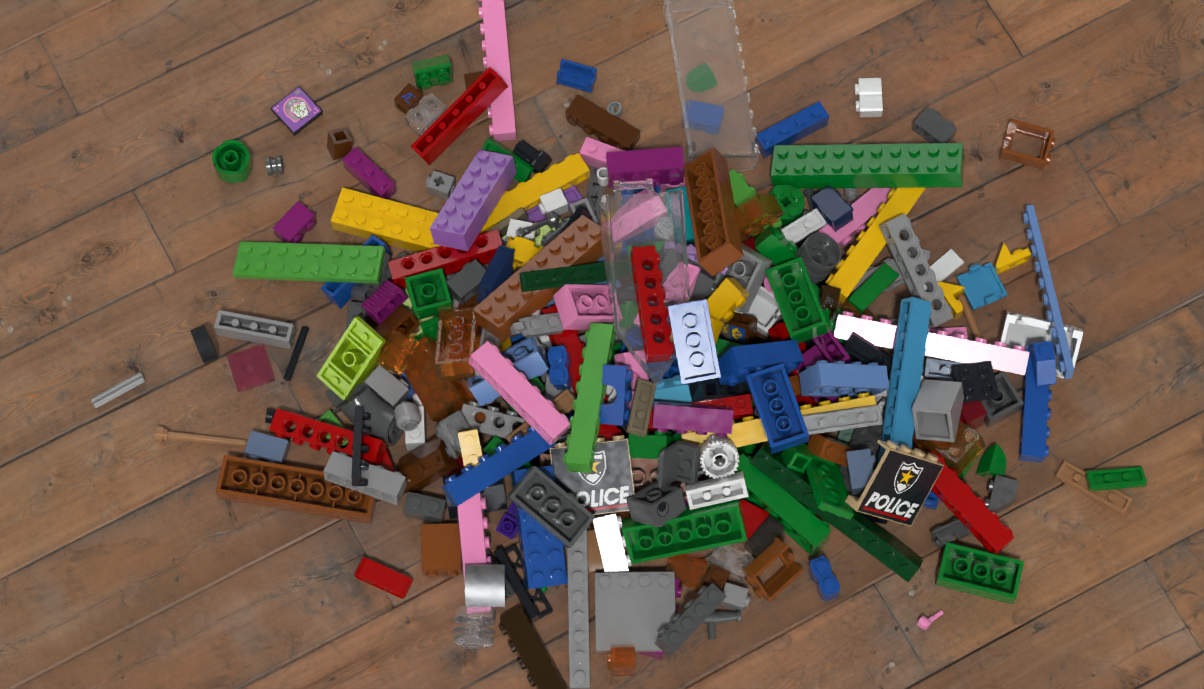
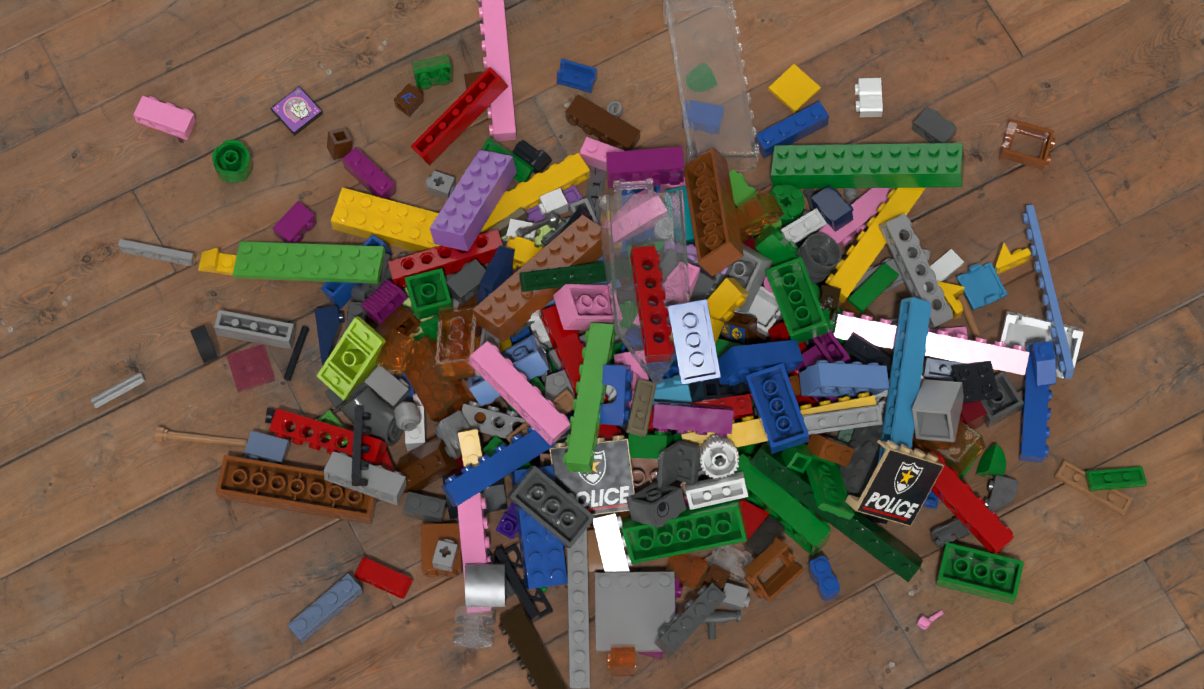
(157, 253): none -> light grey tile
(165, 117): none -> bright pink brick
(216, 262): none -> yellow slope
(274, 165): dark grey wheel -> none
(325, 609): none -> sand blue brick
(328, 328): none -> dark blue slope
(425, 114): clear brick -> none
(445, 563): none -> light grey brick
(538, 325): light grey hinge -> none
(560, 363): blue brick -> none
(602, 172): white hinge -> none
(794, 88): none -> yellow tile
(860, 469): sand blue brick -> none

